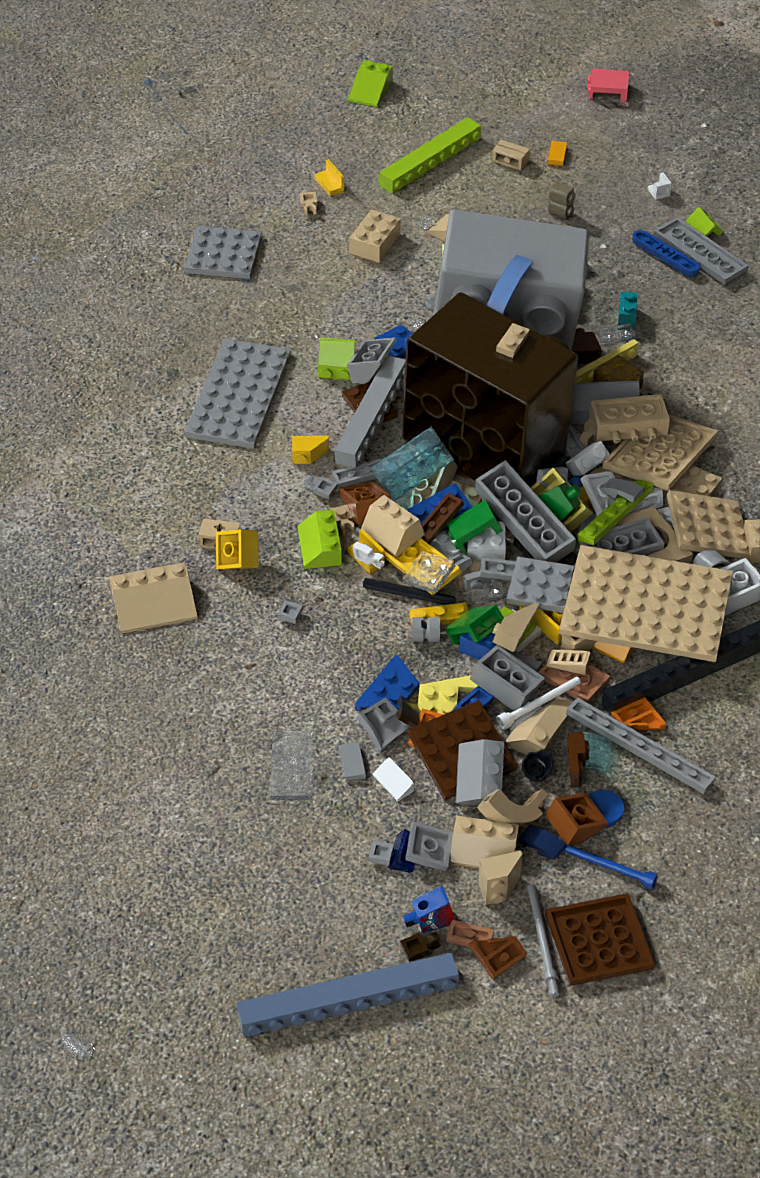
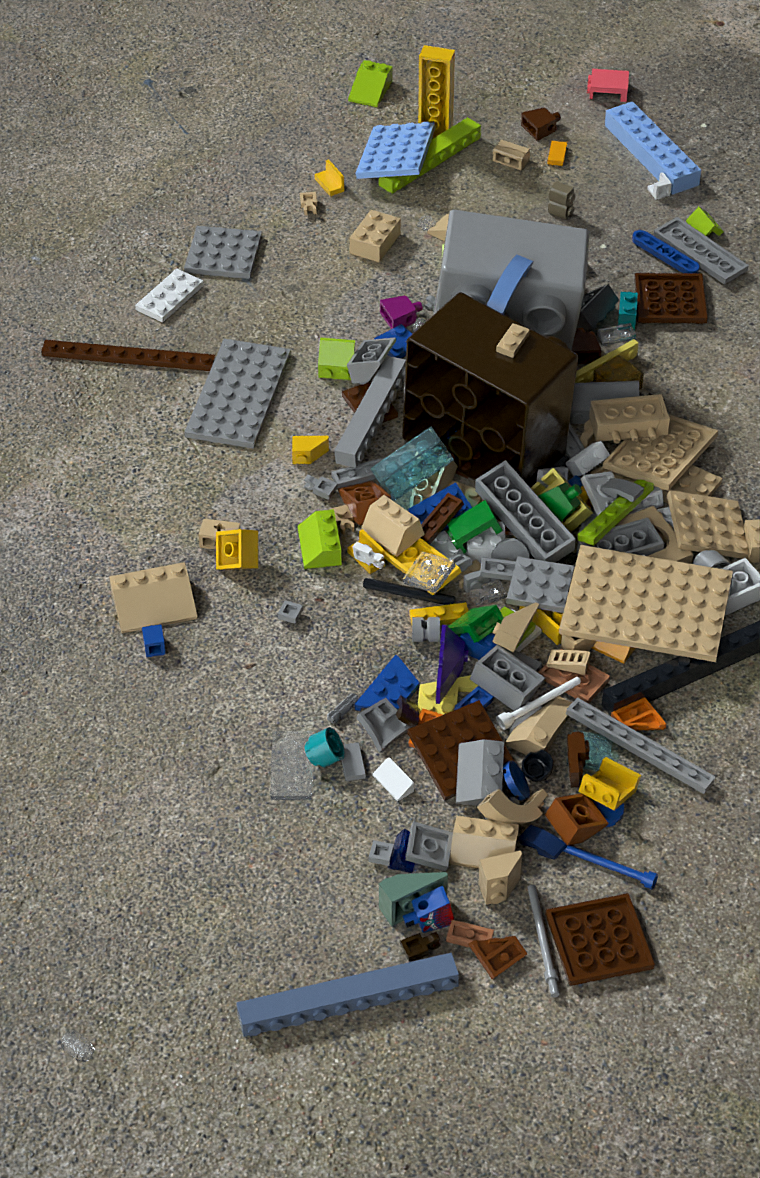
(128, 355): none -> reddish brown plate
(153, 640): none -> blue brick
(169, 295): none -> white plate
(325, 748): none -> teal piece
(342, 708): none -> light grey axle
(395, 150): none -> light blue plate
(399, 311): none -> magenta torso
(400, 890): none -> sand green slope
(436, 87): none -> yellow brick
(451, 661): none -> dark purple wedge
(509, 550): none -> light grey tile
(516, 780): none -> blue tile
(539, 122): none -> reddish brown torso
(596, 306): none -> dark grey slope
(610, 784): none -> yellow panel
(652, 146): none -> light blue brick
(670, 298): none -> reddish brown plate

